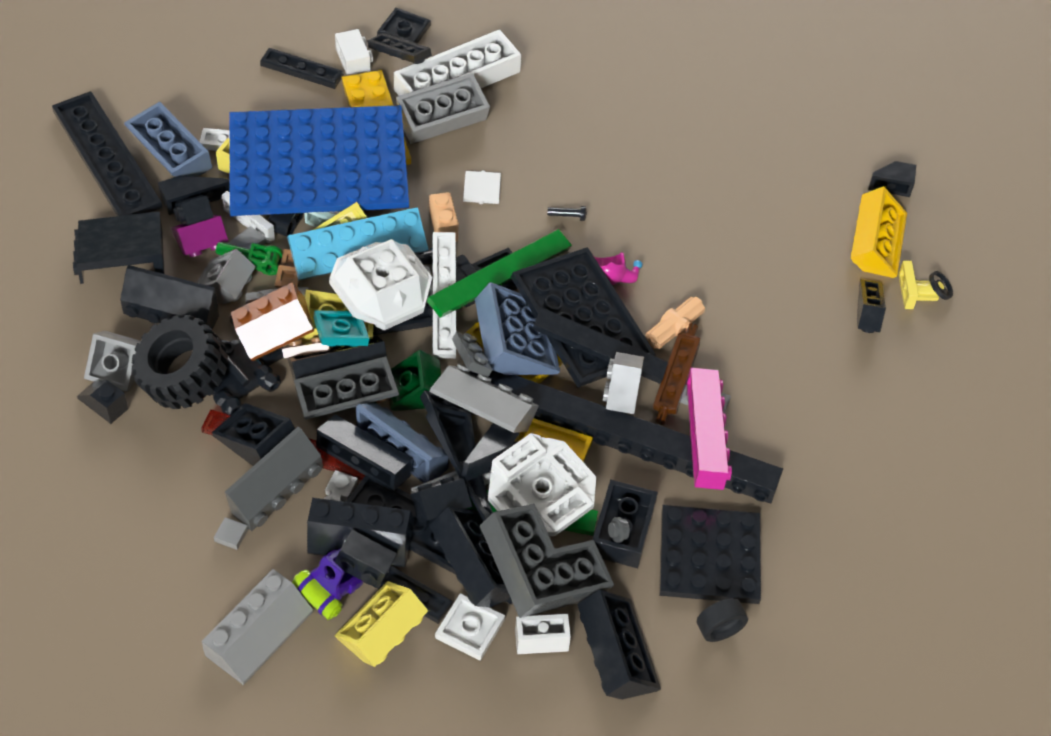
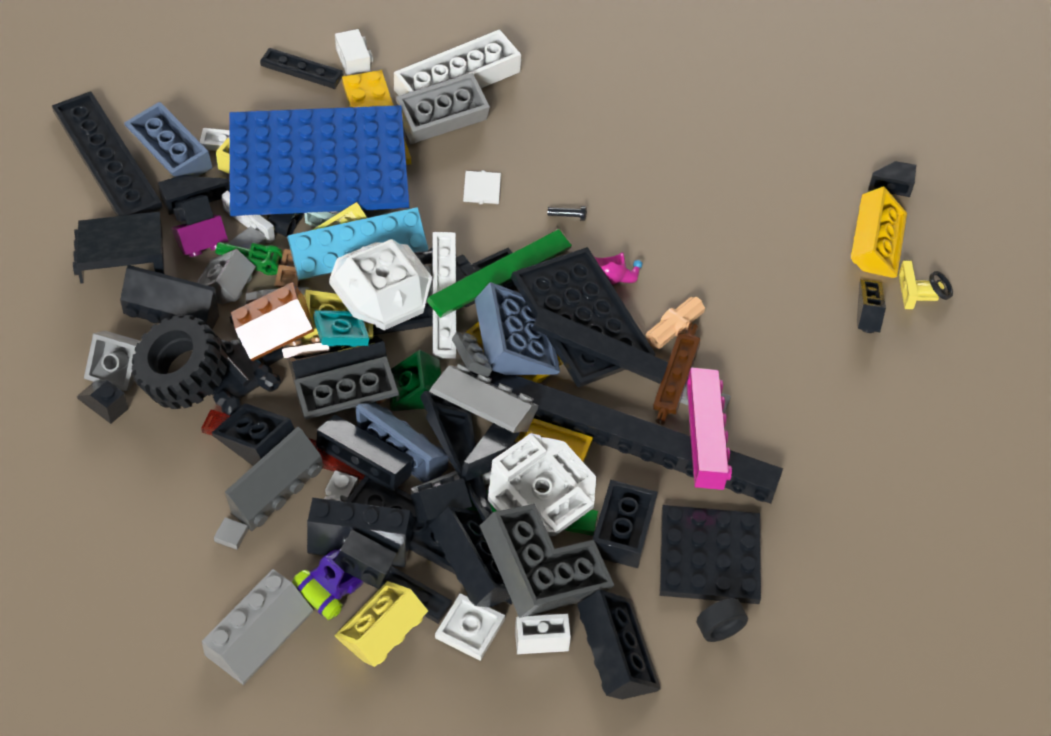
(400, 48): black plate -> none
(405, 25): black tile -> none
(443, 213): light nougat brick -> none
(619, 529): dark grey plate -> none
(624, 384): brick -> none

